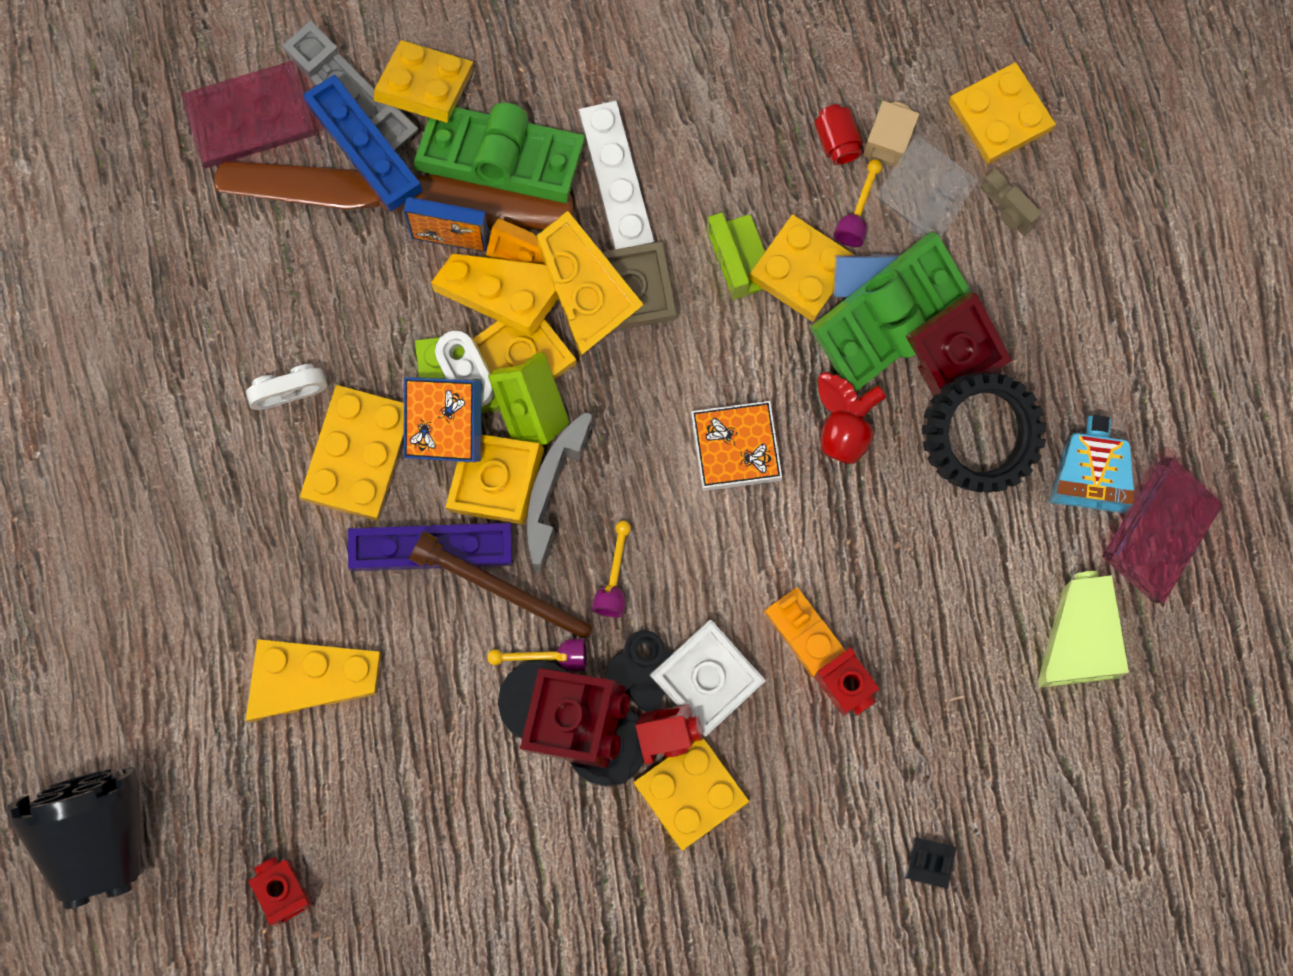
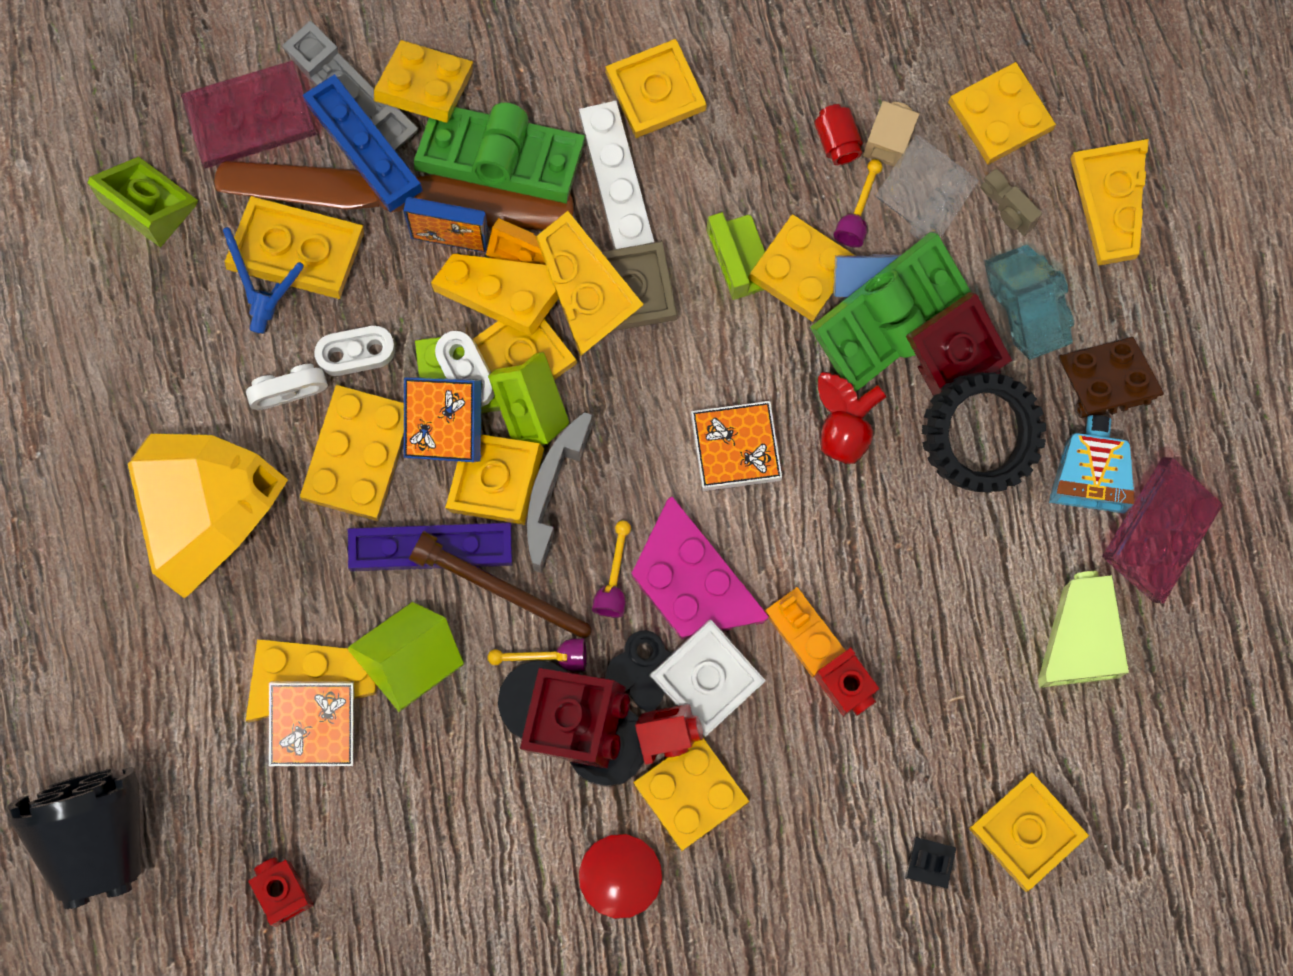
(143, 198): none -> lime slope
(198, 502): none -> yellow brick
(262, 302): none -> blue plant
(280, 236): none -> yellow plate
(311, 723): none -> tile
(355, 350): none -> white plate
(408, 654): none -> lime slope
(620, 876): none -> red dish
(655, 88): none -> yellow plate
(690, 579): none -> dark pink wing
(1028, 832): none -> yellow plate
(1033, 300): none -> clear light blue brick
(1110, 377): none -> reddish brown hinge
(1111, 197): none -> yellow wing

